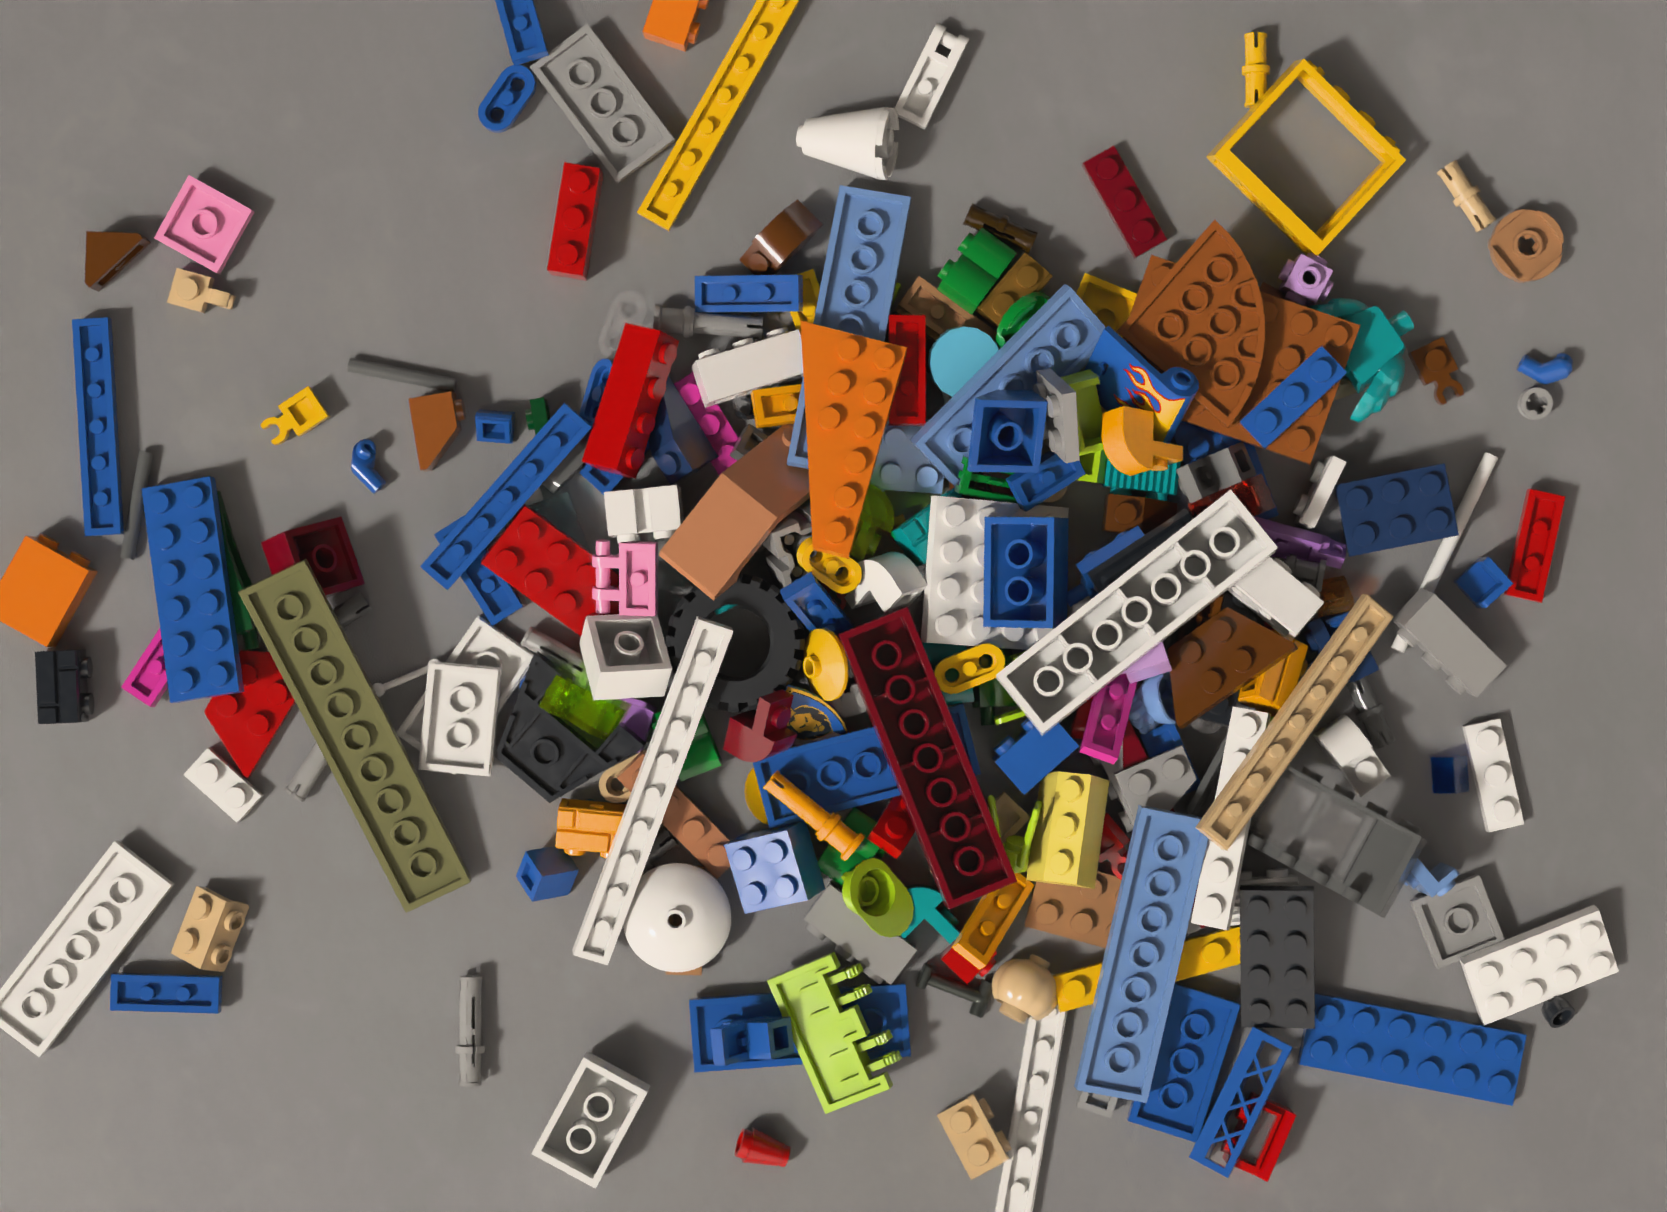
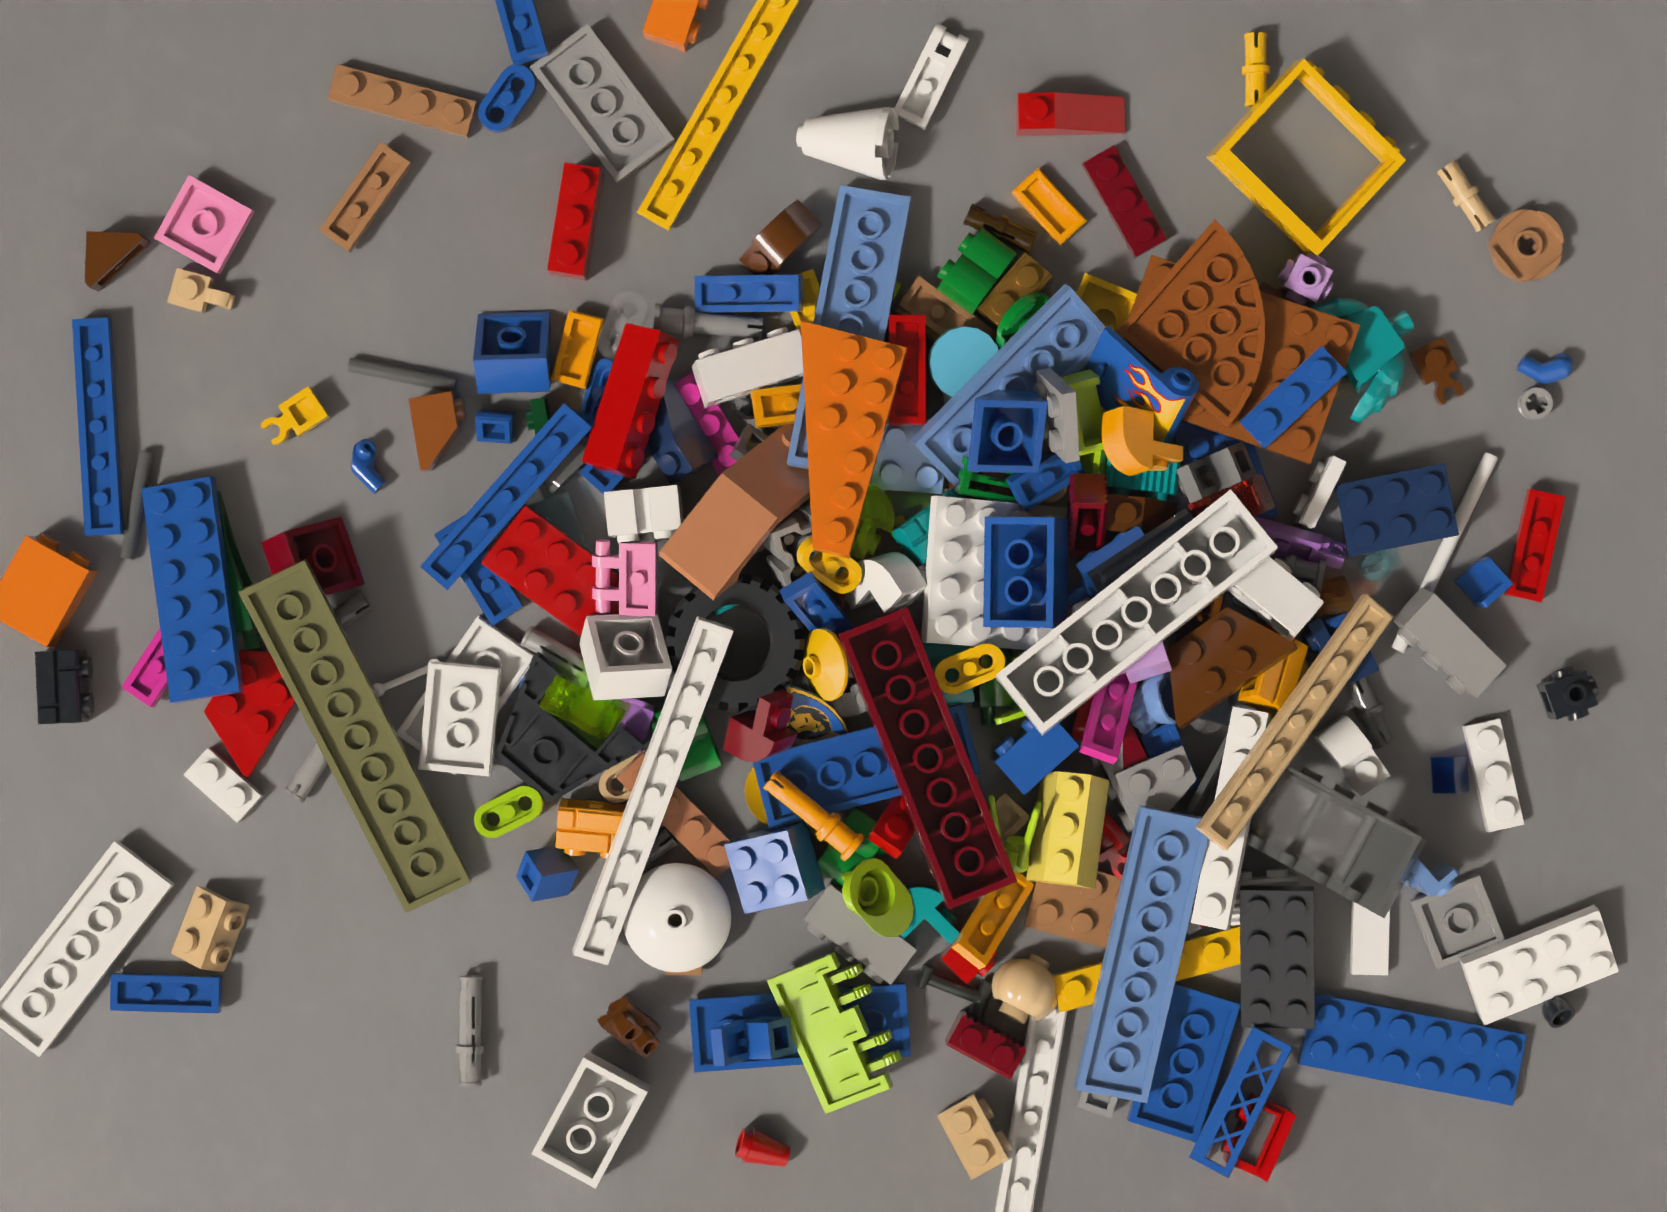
(365, 197): none -> medium nougat plate
(402, 101): none -> medium nougat plate
(509, 811): none -> lime plate
(513, 352): none -> blue slope
(577, 349): none -> light orange plate
(631, 1026): none -> reddish brown hips
(985, 1044): none -> dark red brick
(1048, 207): none -> light orange tile
(1068, 114): none -> red slope
(1086, 513): none -> dark red brick
(1369, 942): none -> white tile
(1370, 559): none -> clear light blue hinge
(1556, 694): none -> black brick

